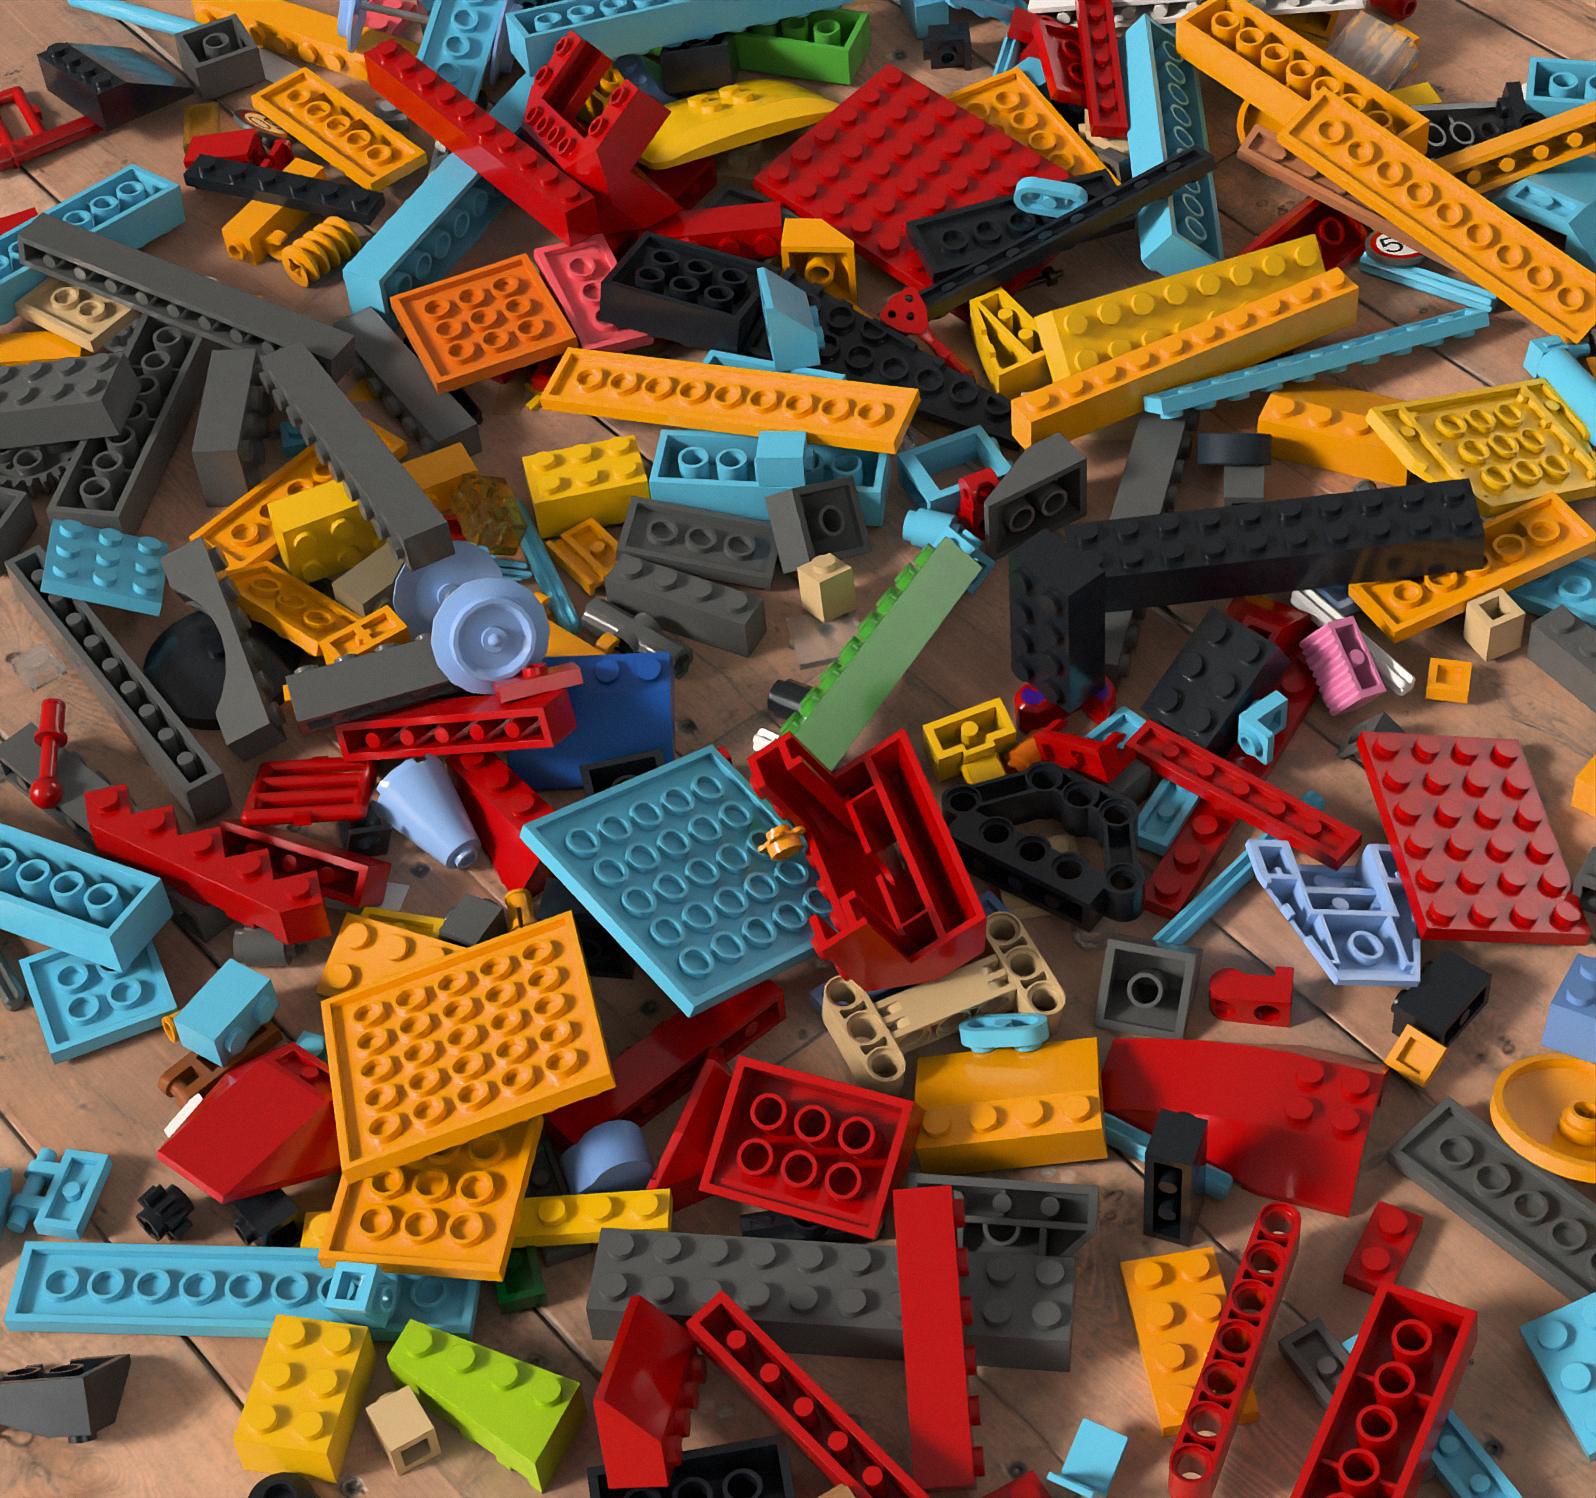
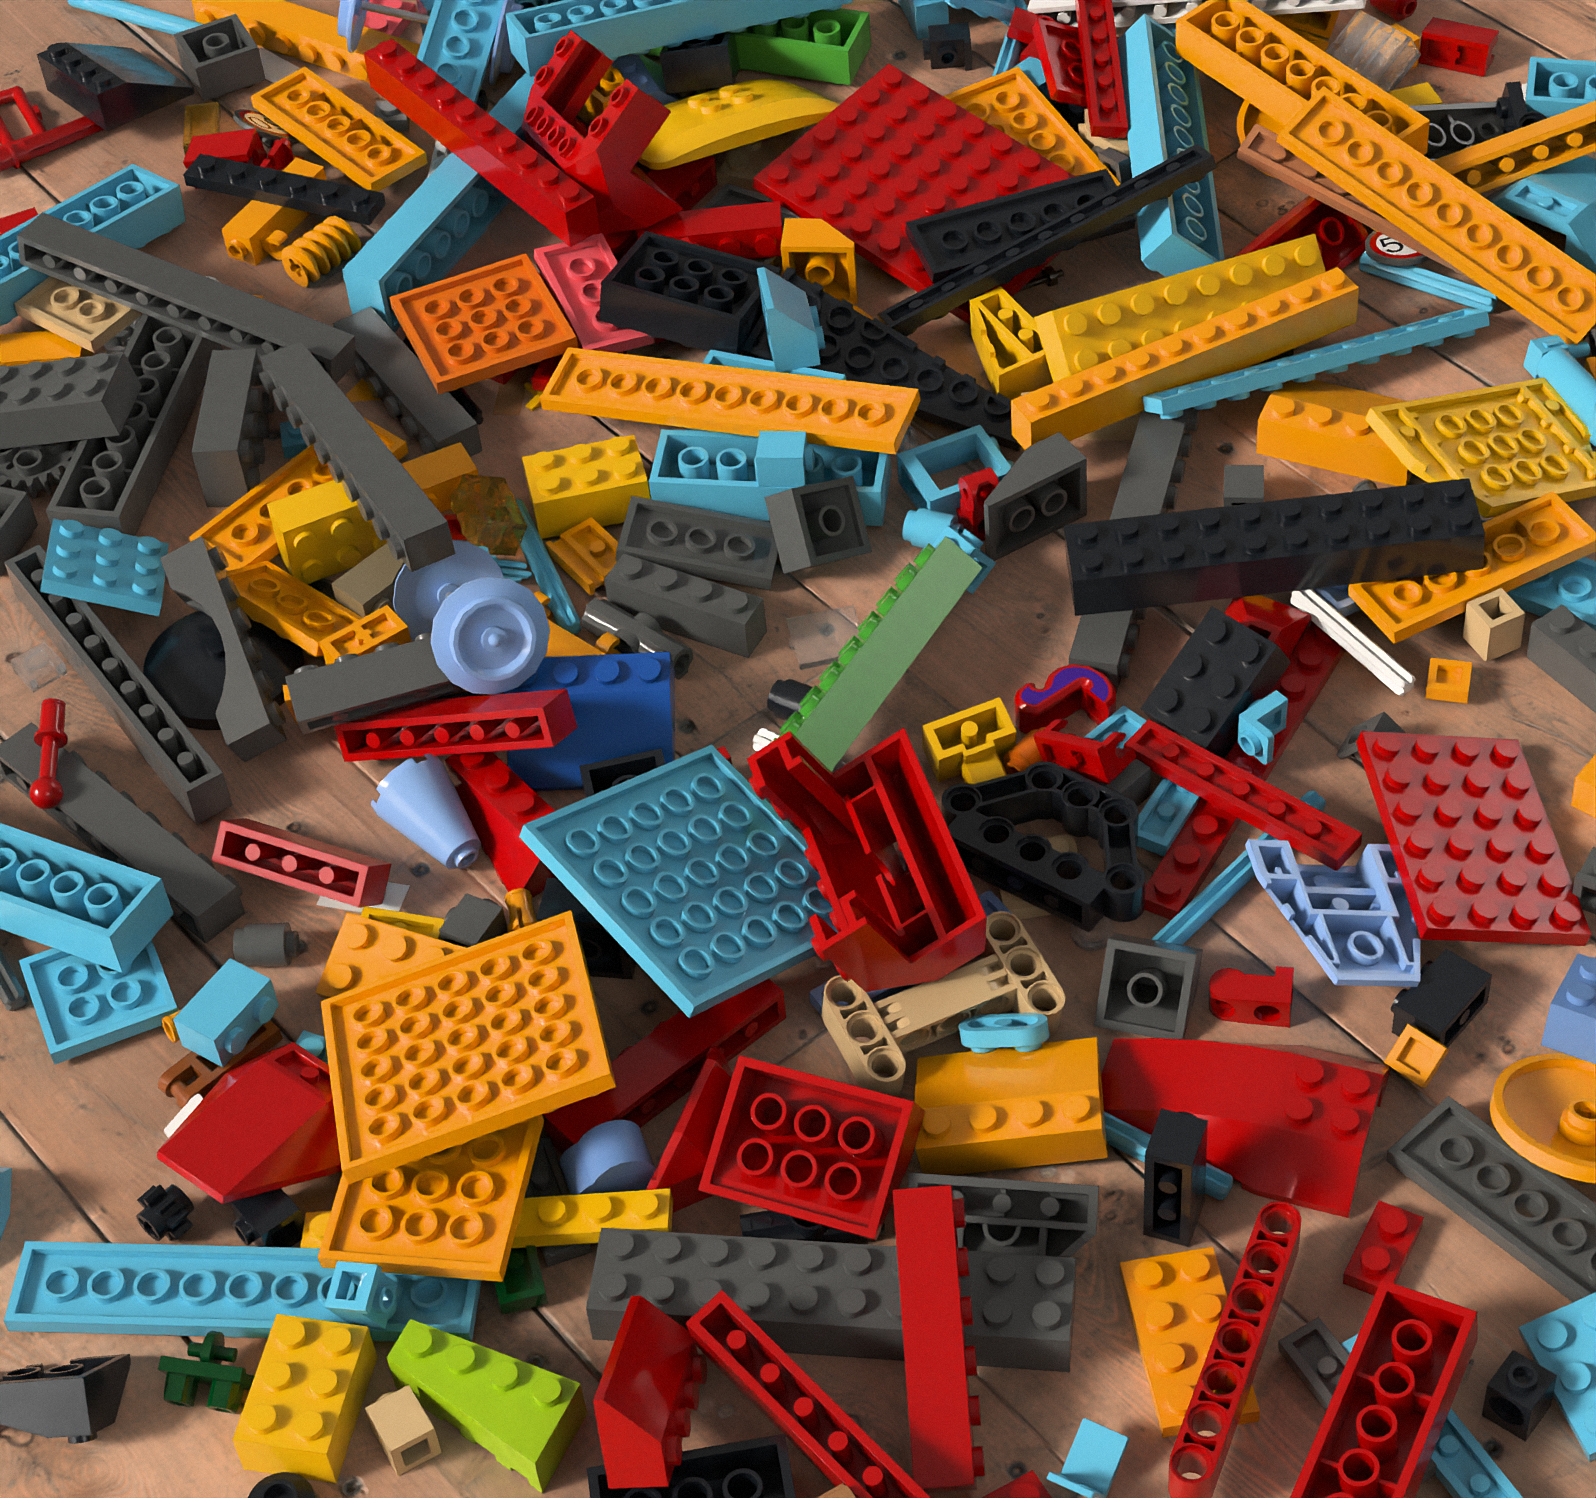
(71, 1195): medium azure plate -> none
(202, 868): red brick -> none
(225, 1381): none -> dark green hips
(310, 791): red bar -> none
(365, 835): black bracket -> none
(537, 680): red plate -> none
(782, 842): light orange plate -> none
(827, 587): tan brick -> none
(918, 326): red piece -> none
(1048, 196): medium azure plate -> none
(1057, 620): black brick -> none
(1234, 449): black wheel -> none
(1342, 666): bright pink brick -> none
(1457, 46): none -> red hinge
(1519, 1395): none -> black brick

